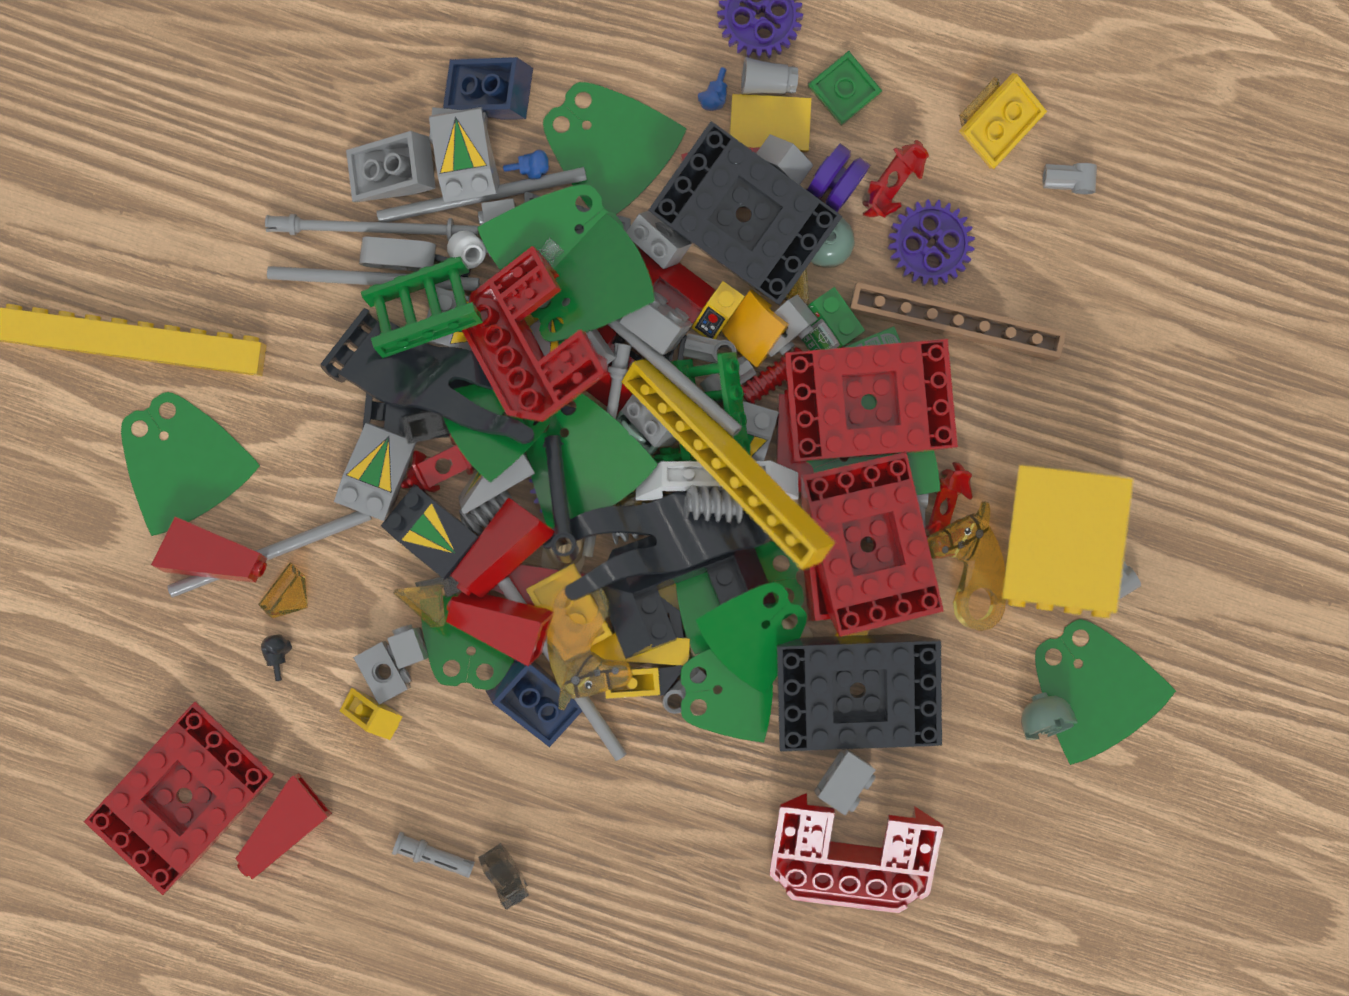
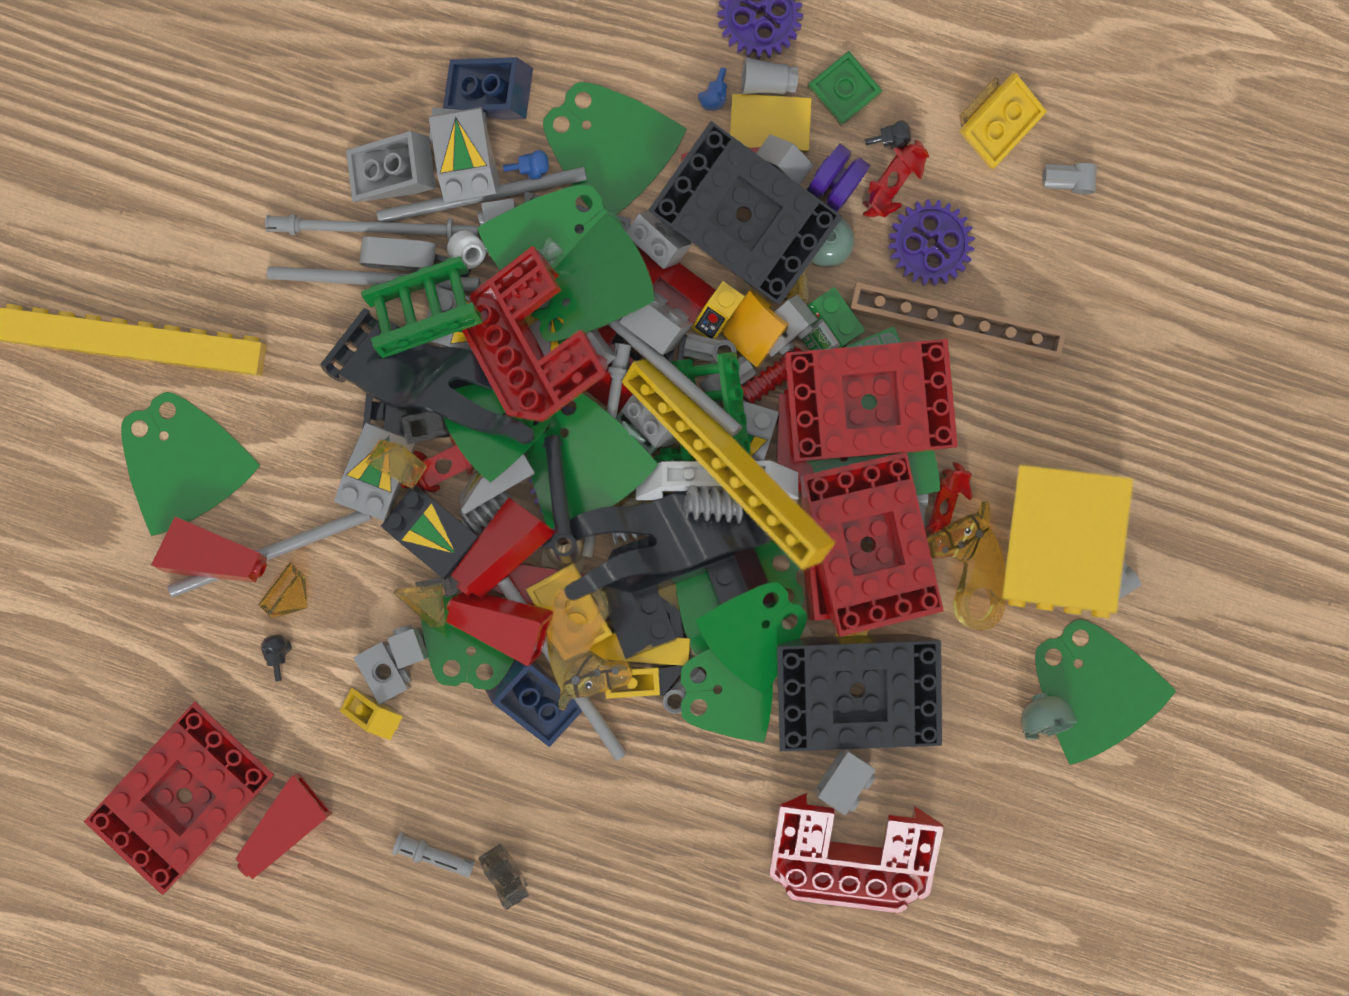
(396, 462): none -> clear yellow slope
(894, 135): none -> black piece

